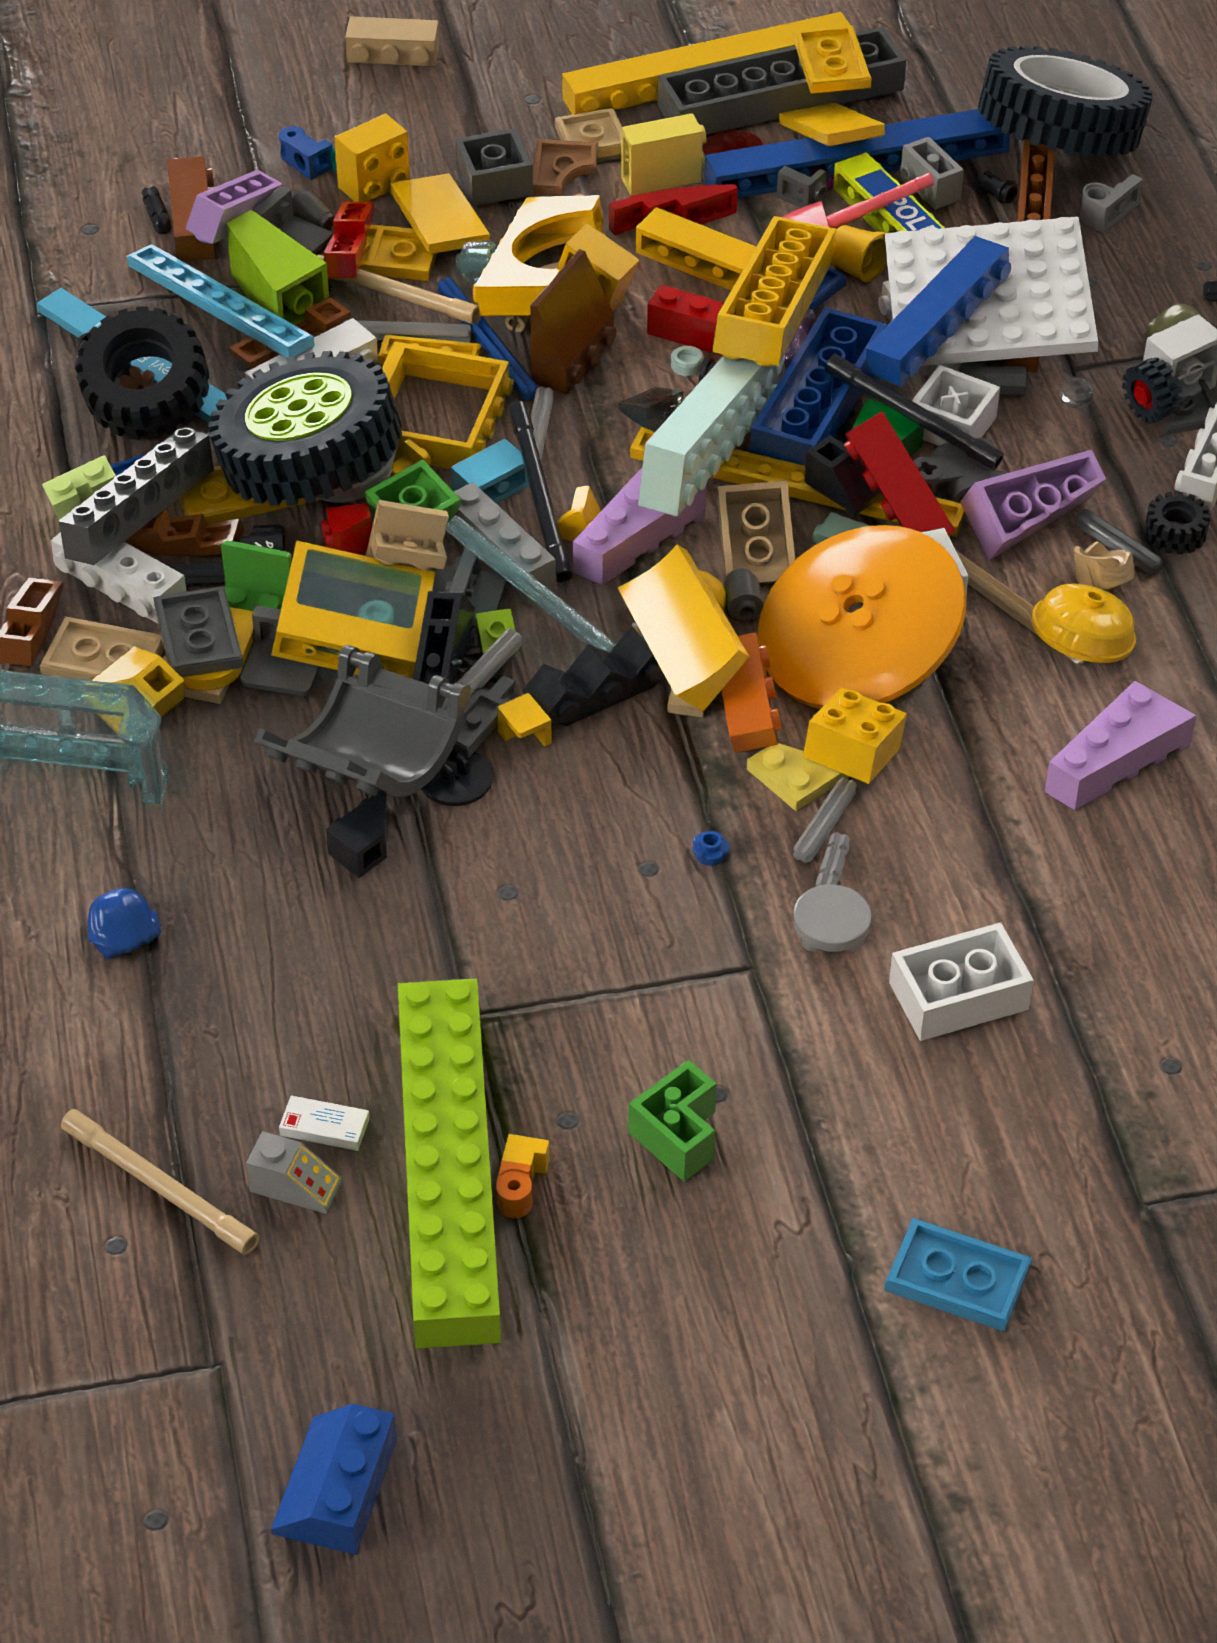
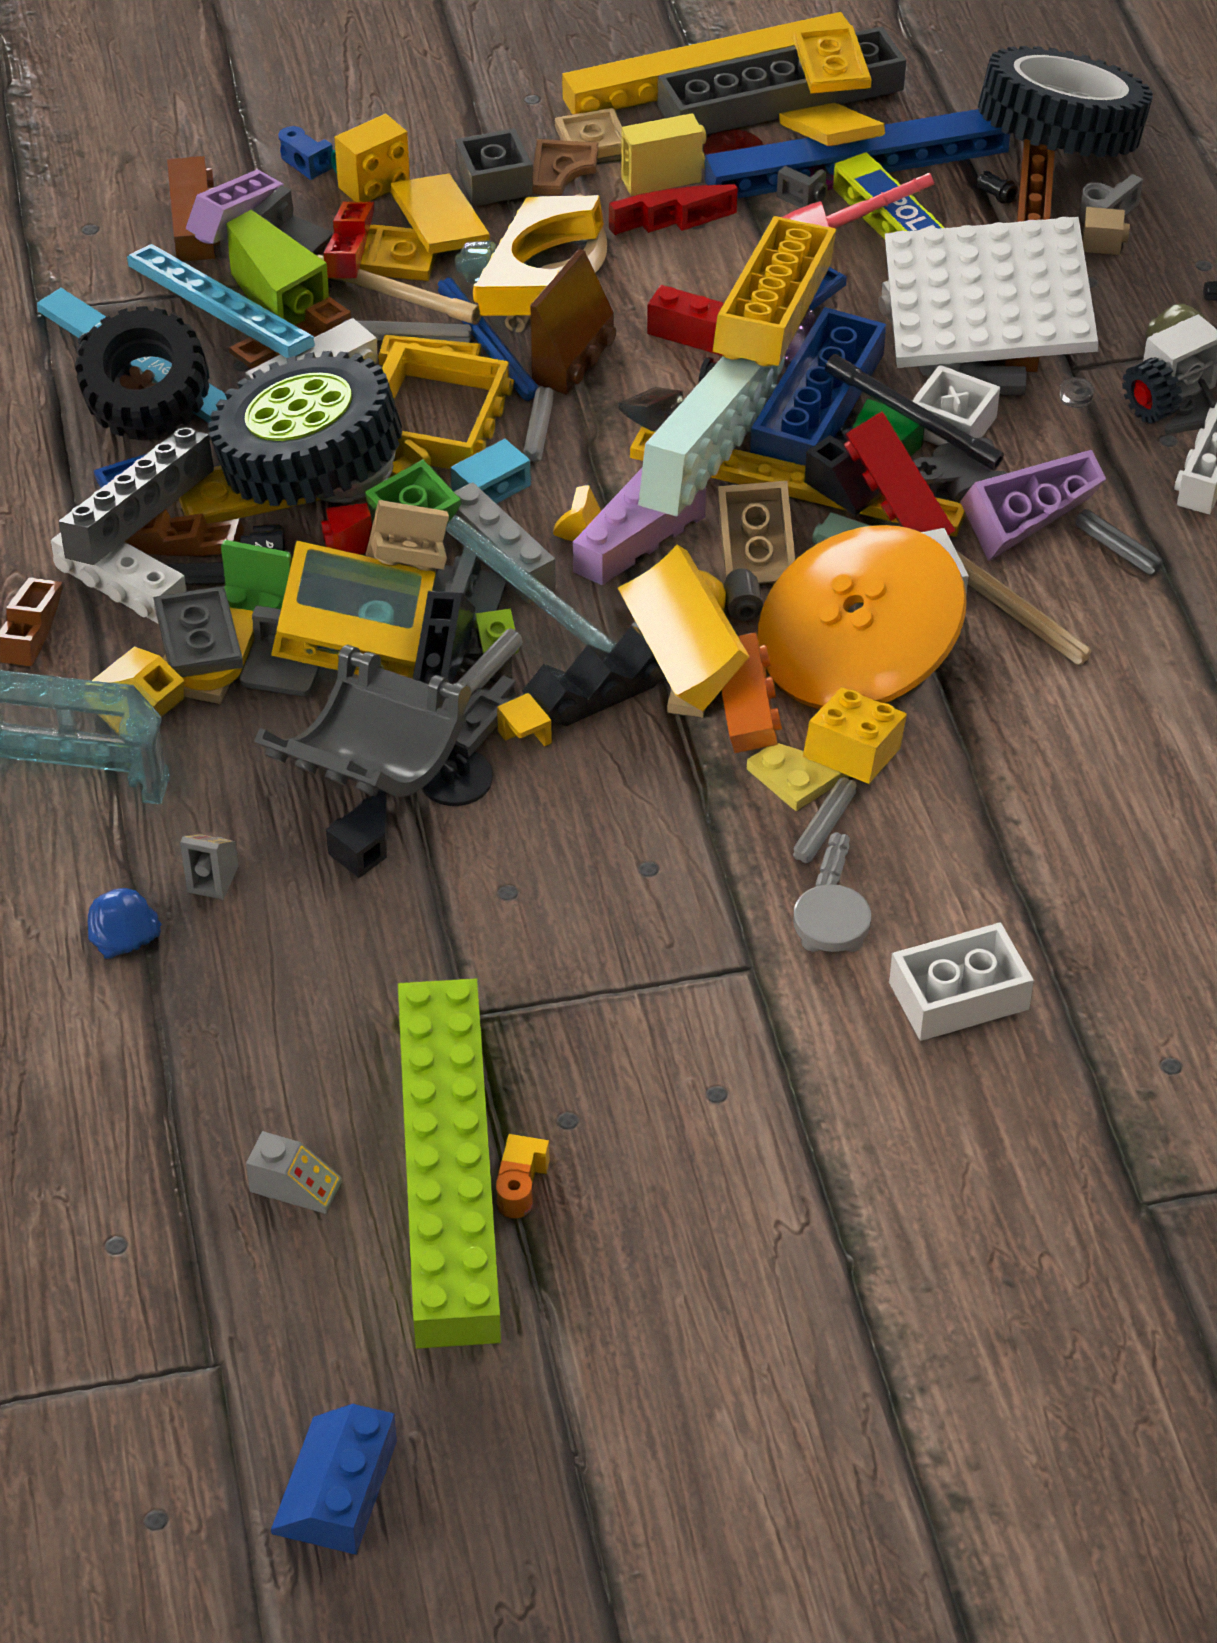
(78, 485): yellowish green brick -> none
(88, 648): tan tile -> none
(156, 210): black axle -> none
(208, 864): none -> light grey slope
(223, 1225): tan piece -> none
(312, 209): dark grey cone -> none
(324, 1123): white tile -> none
(392, 41): tan brick -> none
(523, 430): black piece -> none
(610, 262): yellow brick -> none
(672, 1120): bright green brick -> none
(687, 360): light aqua tile -> none
(692, 248): yellow brick -> none
(710, 848): blue plate -> none
(859, 252): yellow hat -> none
(927, 157): light grey brick -> none
(938, 311): blue brick -> none
(958, 1274): dark azure tile -> none
(1085, 623): yellow hat -> none
(1102, 567): tan hair -> none
(1104, 230): none -> tan brick
(1120, 741): lavender wedge -> none
(1176, 536): black tyre -> none

